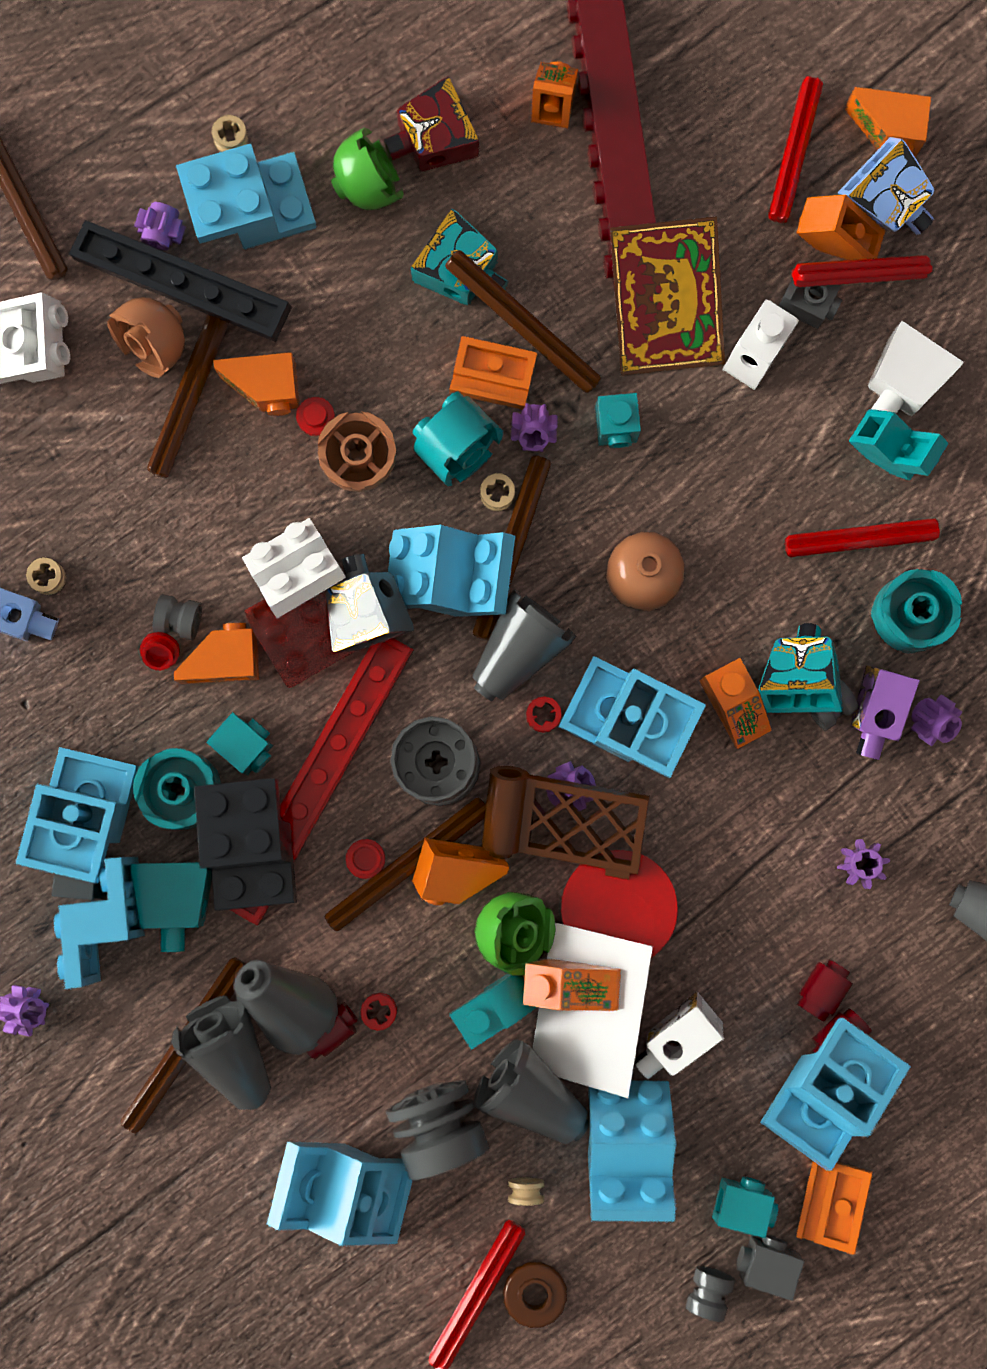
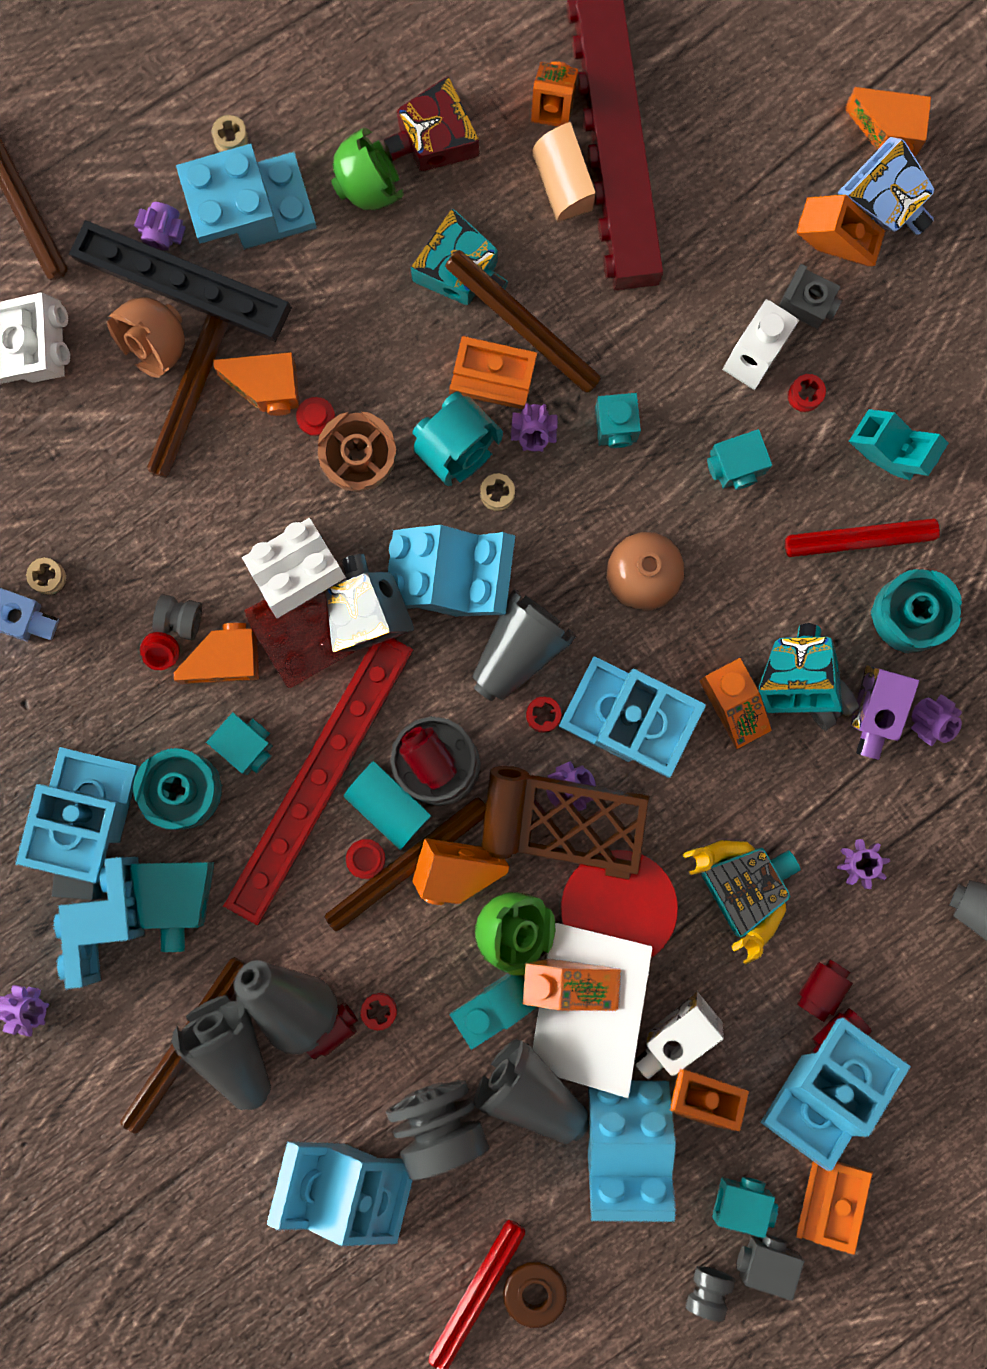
(245, 844): black bracket -> none
(387, 805): none -> teal brick
(428, 757): none -> dark red brick
(519, 526): reddish brown axle -> none
(526, 1191): tan bush -> none
(564, 173): none -> light nougat brick
(668, 295): sticker -> none
(709, 1101): none -> orange slope
(739, 460): none -> teal brick
(746, 889): none -> torso
(795, 149): red axle -> none
(805, 405): none -> red bush
(861, 271): red axle -> none
(910, 371): white torso -> none

